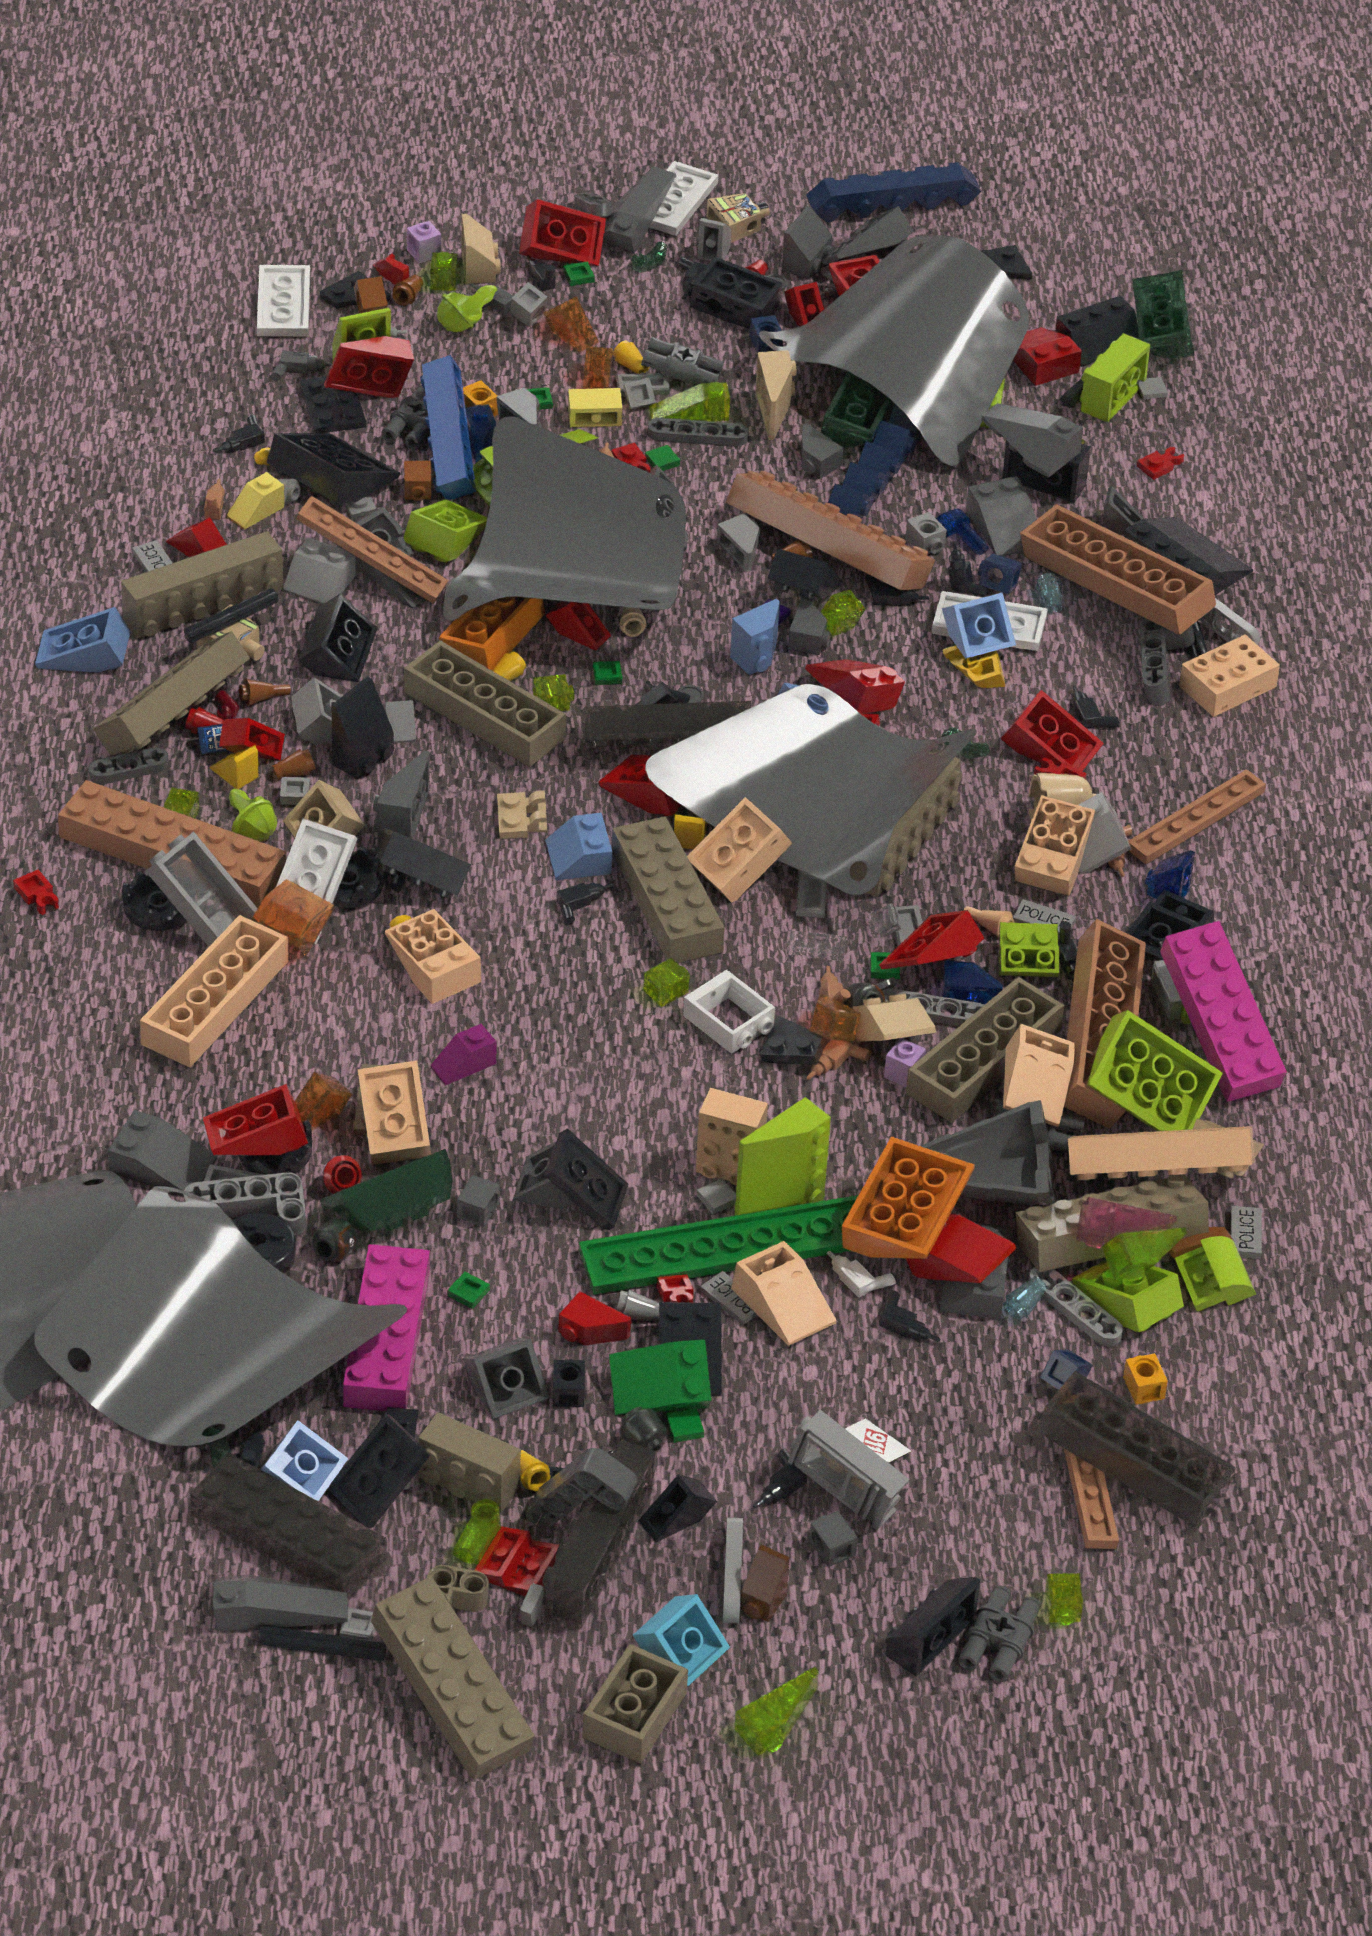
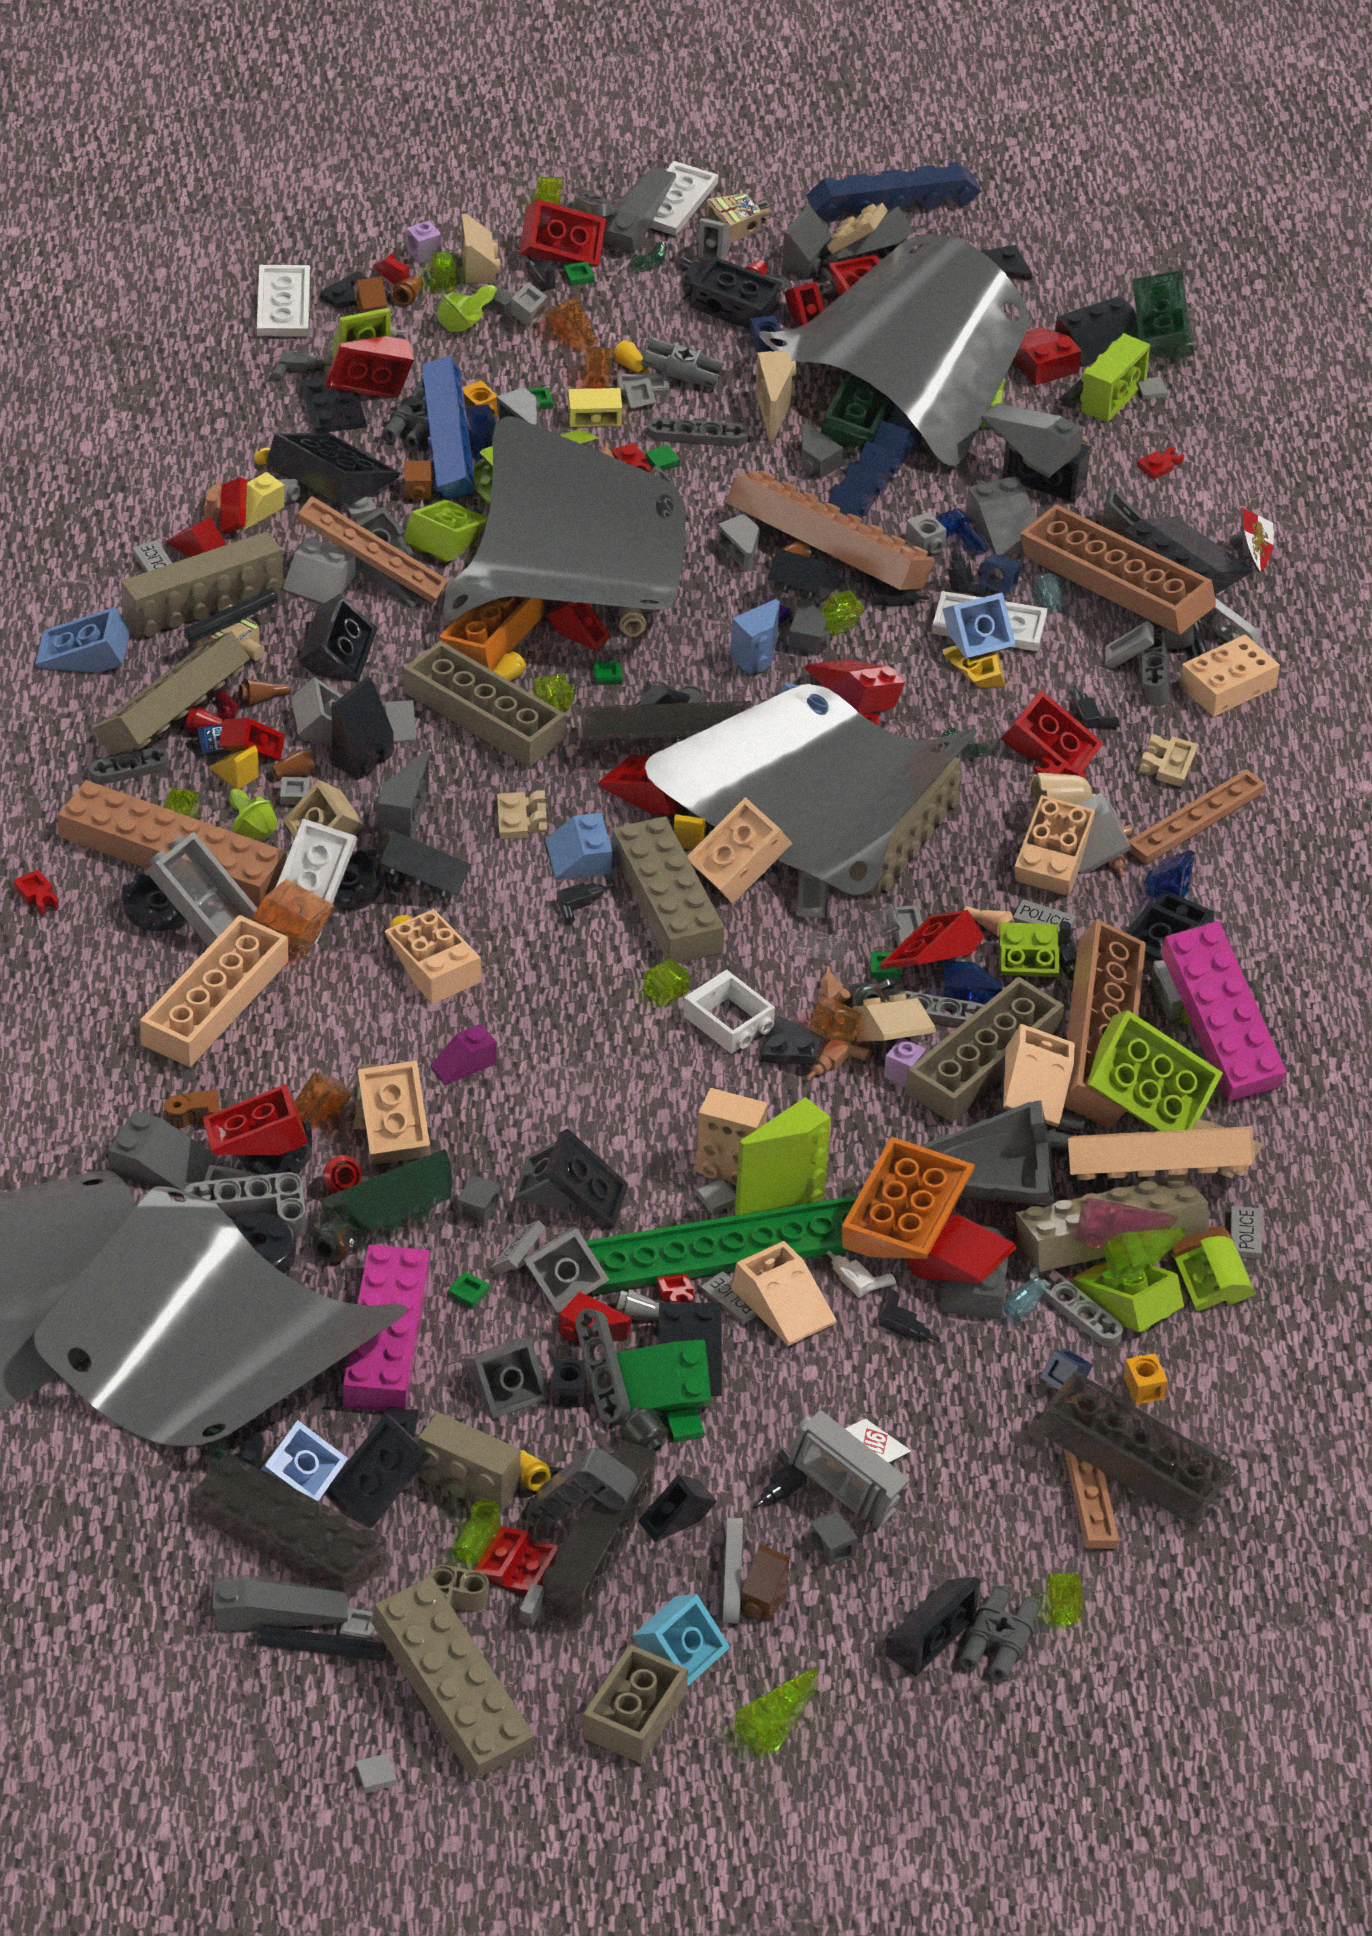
(191, 1107): none -> dark orange leg
(233, 505): none -> red tile
(244, 437): black piece -> none
(376, 1773): none -> light grey tile
(518, 1247): none -> light grey tile
(549, 189): none -> clear neon green brick
(565, 1268): none -> light grey slope
(598, 1368): none -> dark grey beam
(698, 403): clear neon green slope -> none
(856, 228): none -> tan plate
(1129, 645): none -> light grey tile
(1176, 761): none -> tan plate
(1256, 537): none -> shield

